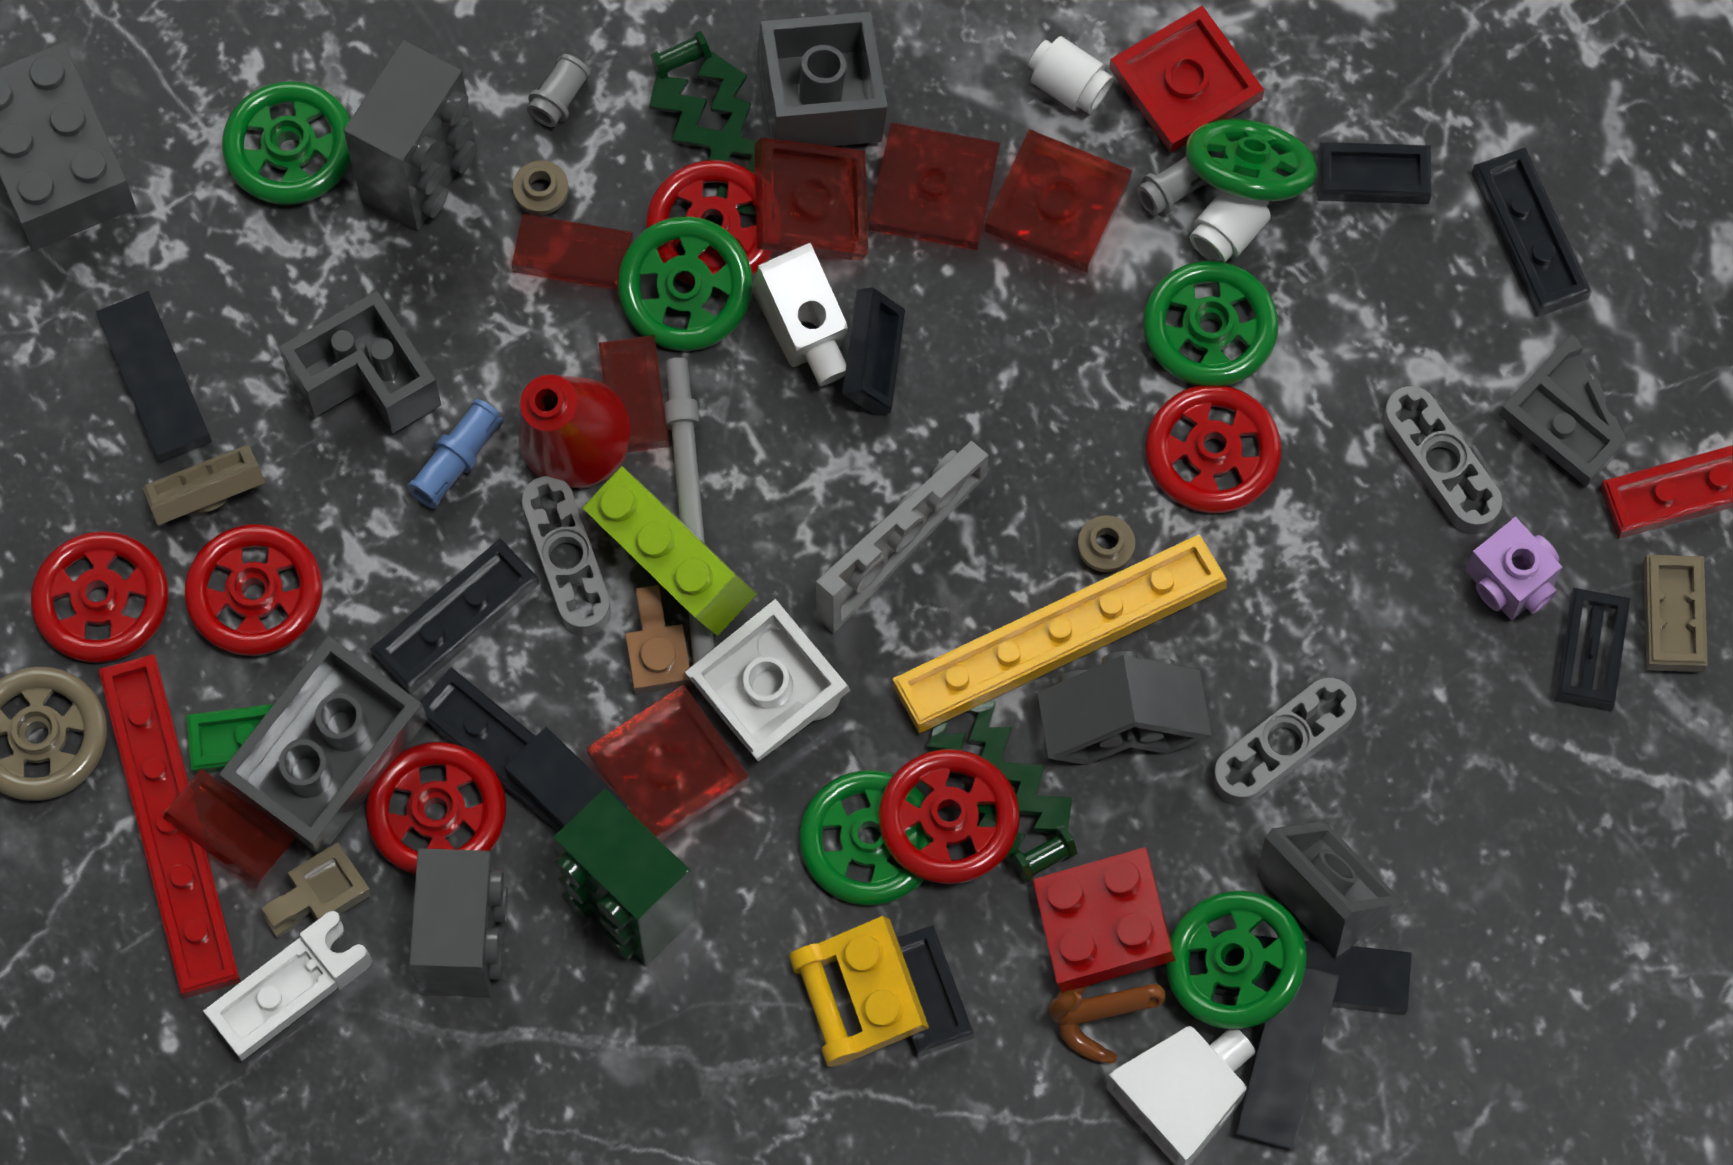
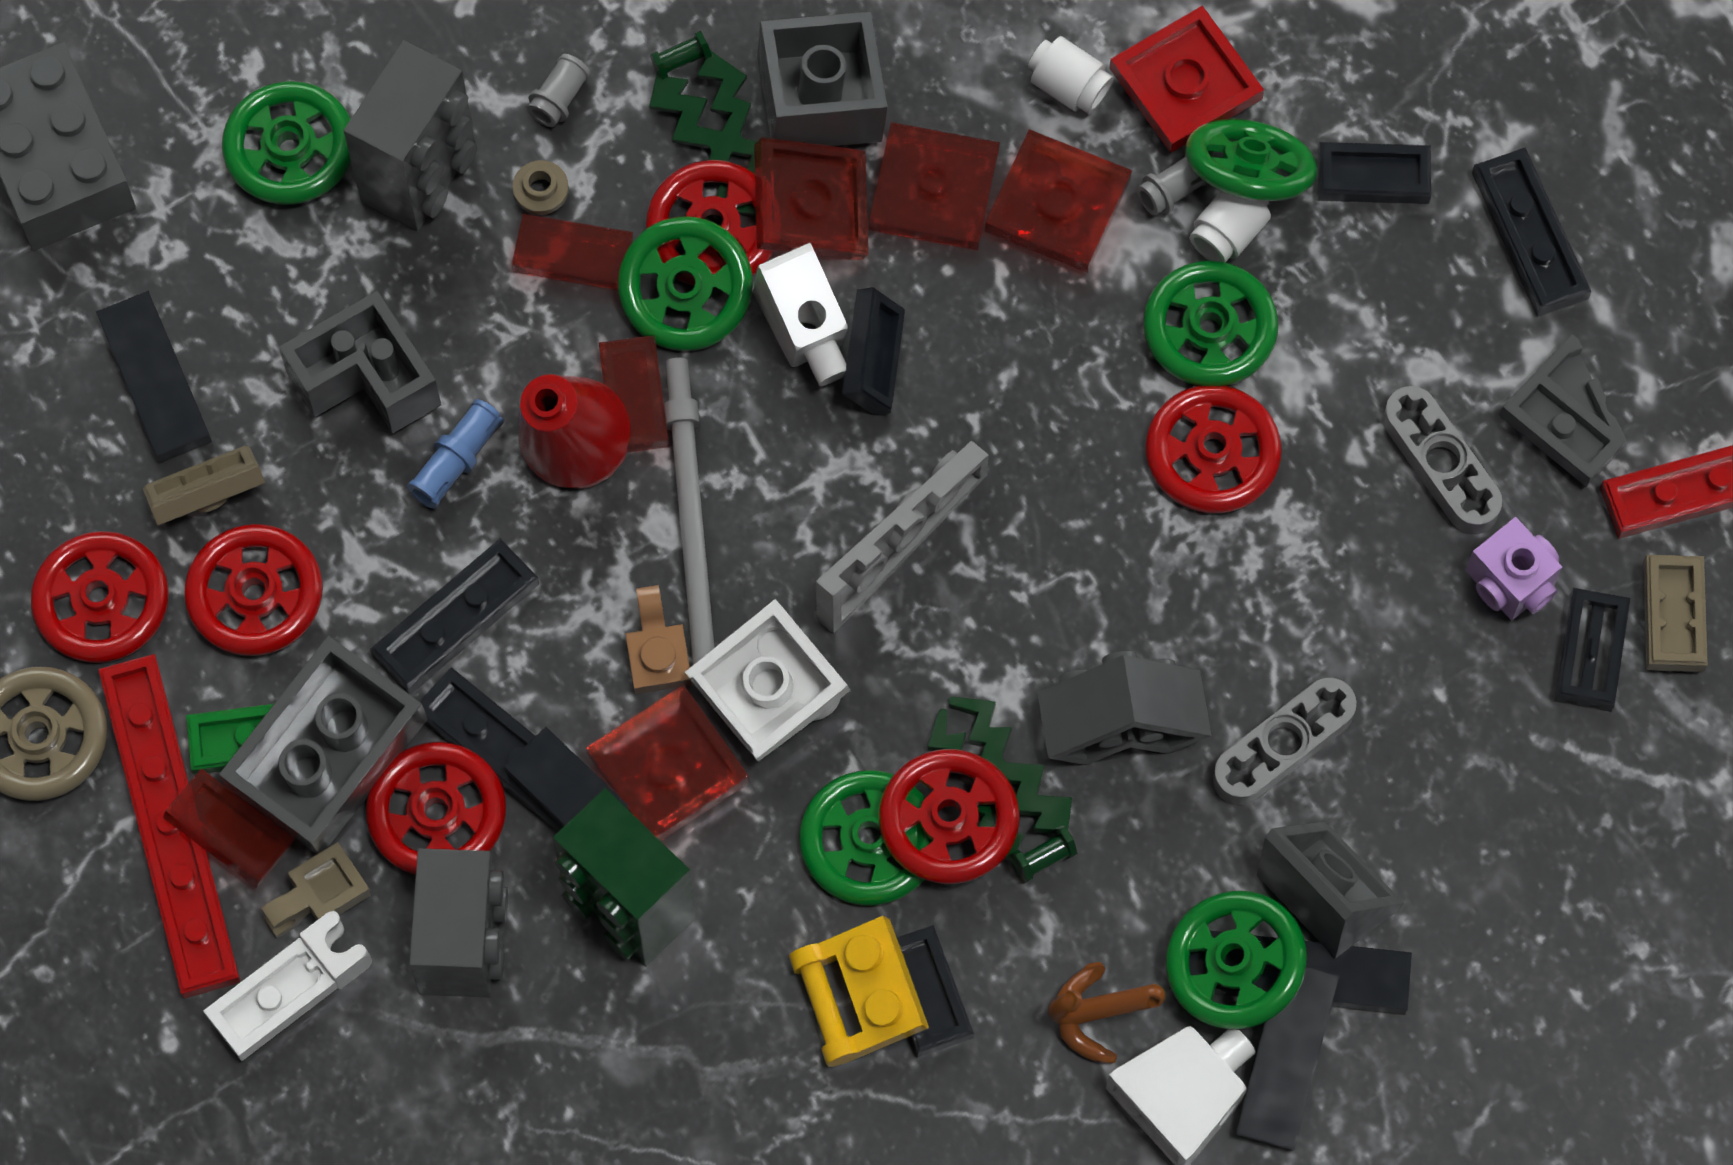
(539, 524): light grey beam -> none
(669, 551): lime brick -> none
(1059, 633): yellow tile -> none
(1103, 920): red plate -> none
(1106, 559): dark tan plate -> none

